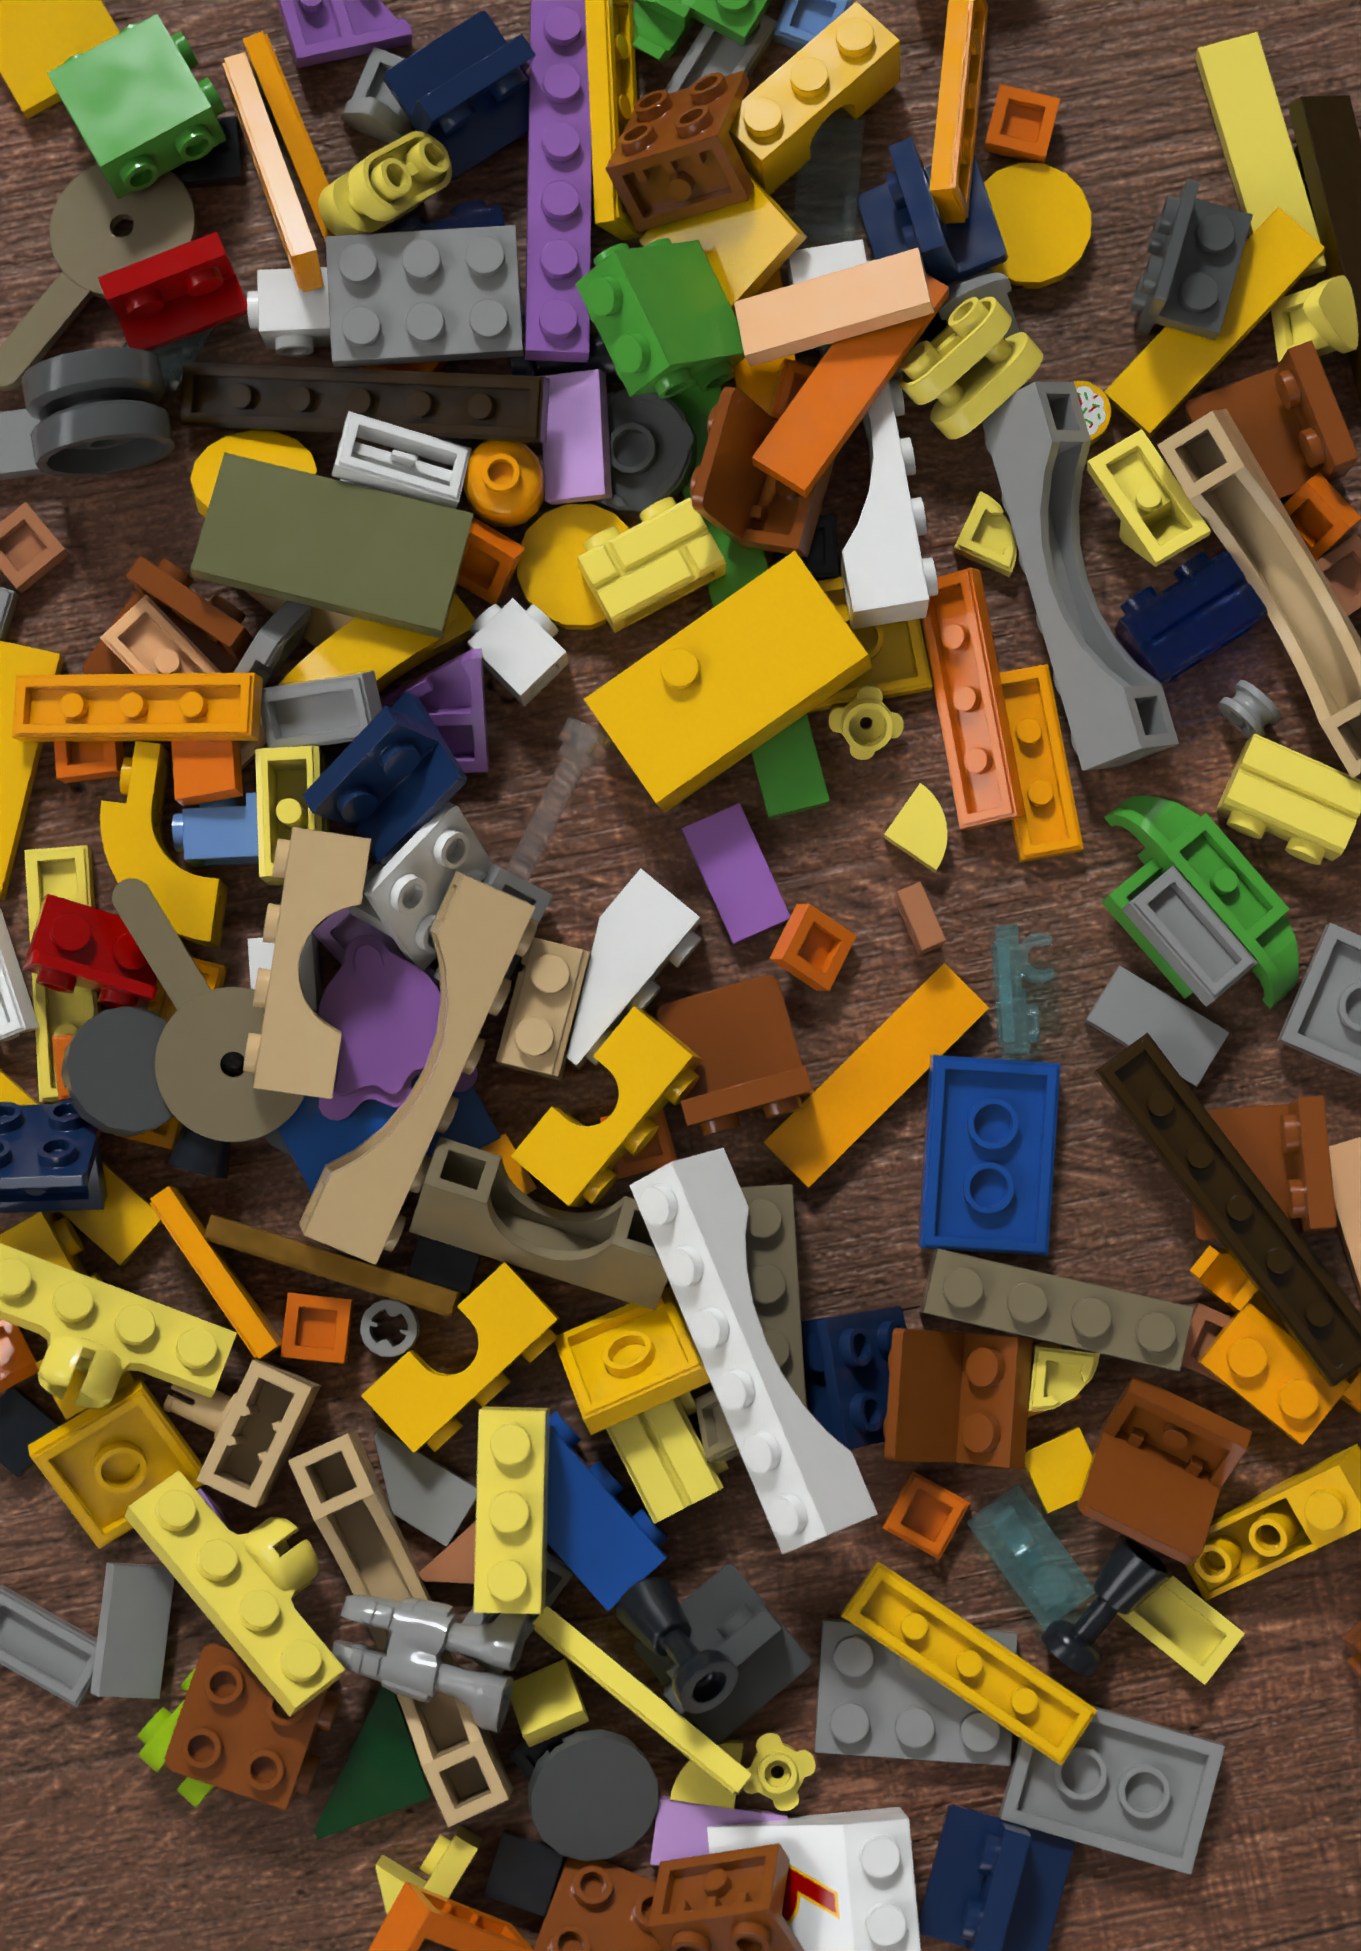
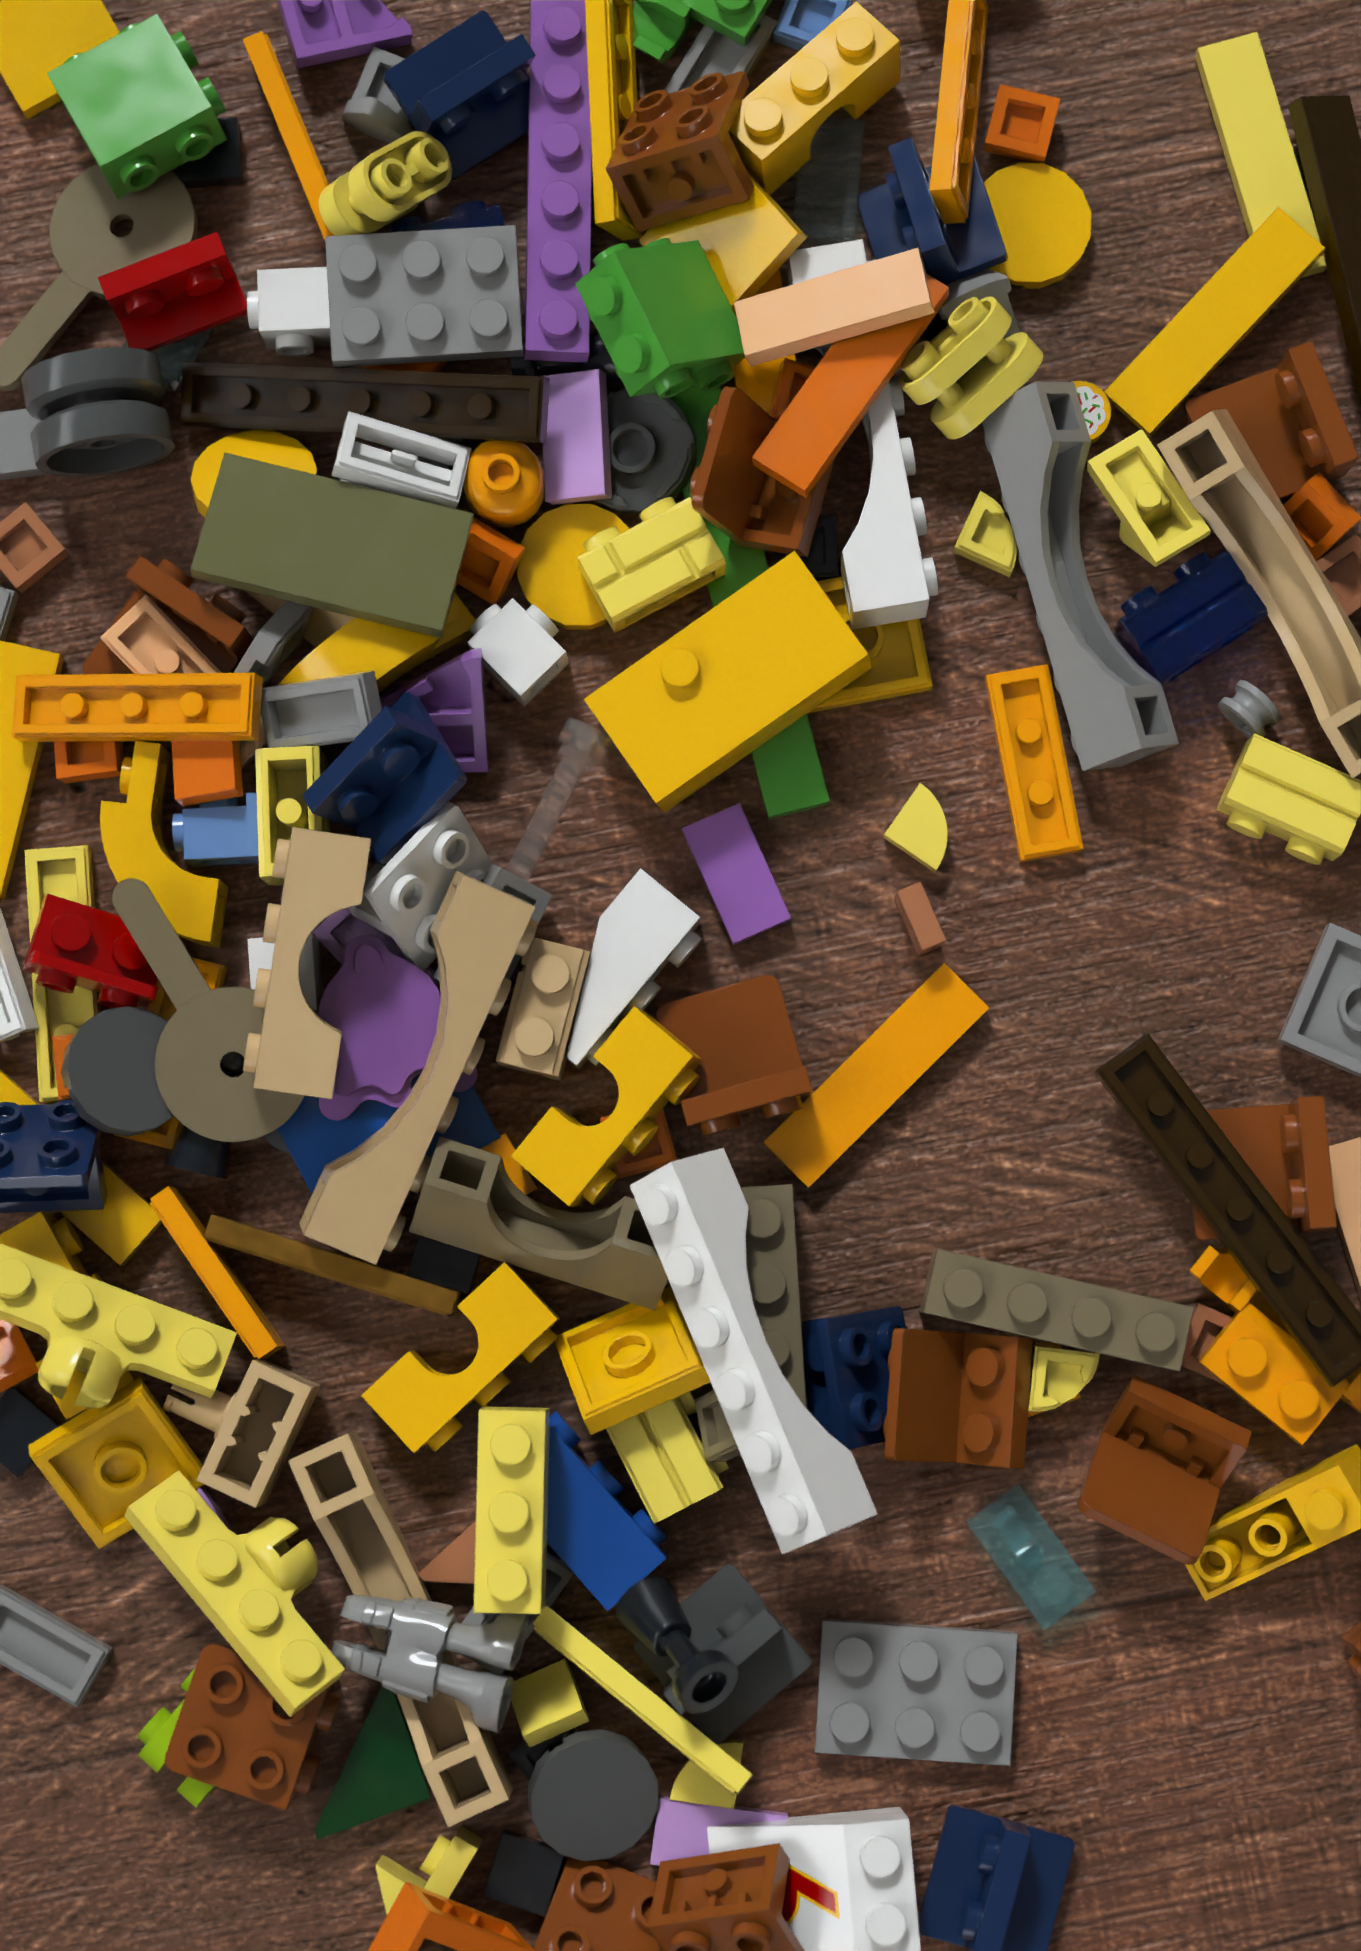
(132, 1631): light grey tile -> none
(273, 173): tile -> none
(317, 1328): orange plate -> none
(386, 1347): light grey bush -> none
(423, 1489): light grey tile -> none
(795, 1764): light yellow plate -> none
(812, 947): orange plate -> none
(862, 740): light yellow plate -> none
(925, 1514): orange tile -> none
(969, 1662): yellow tile -> none
(971, 703): orange tile -> none
(989, 1155): blue tile -> none
(1015, 1020): clear light blue plate -> none
(1059, 1468): yellow tile -> none
(1120, 1790): light grey plate -> none
(1123, 1584): black piece -> none
(1134, 1007): light grey tile -> none
(1185, 1628): light yellow tile -> none
(1189, 936): light grey tile -> none
(1194, 265): dark grey bracket -> none
(1222, 880): bright green plate -> none
(1317, 314): light yellow tile -> none

